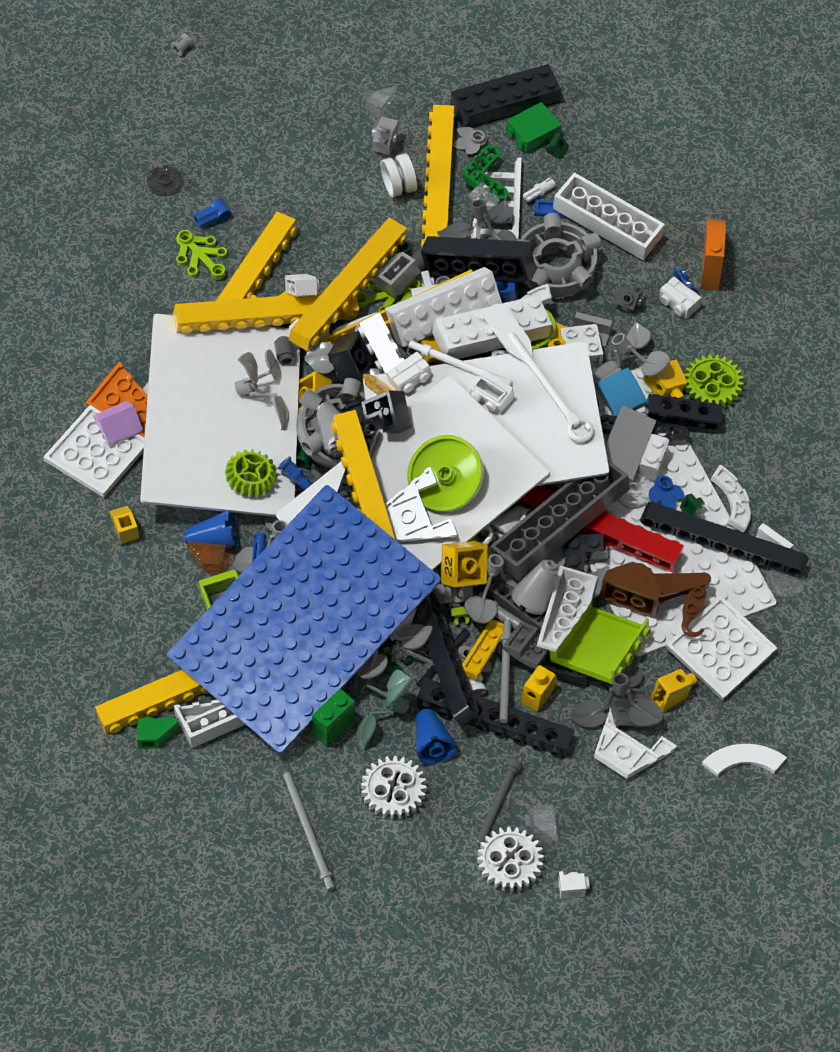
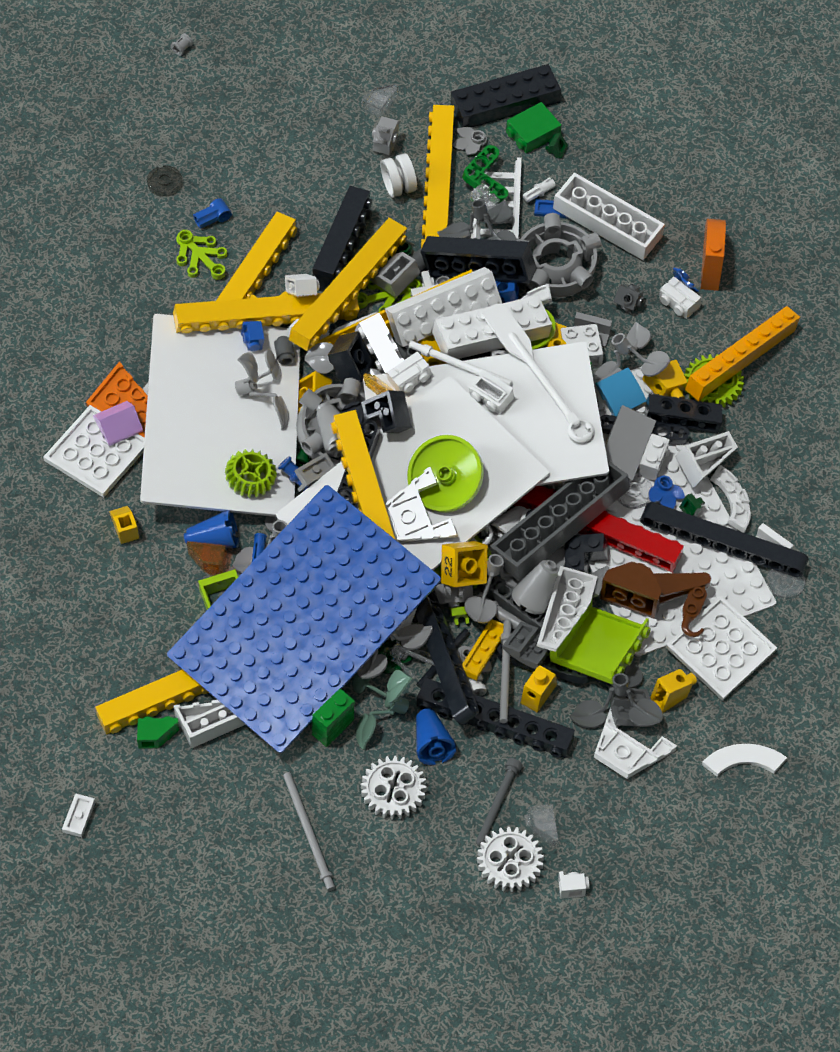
(78, 815): none -> white plate
(253, 335): none -> blue brick
(313, 470): none -> light grey panel
(343, 236): none -> black brick
(705, 456): none -> white wedge
(742, 353): none -> light orange brick

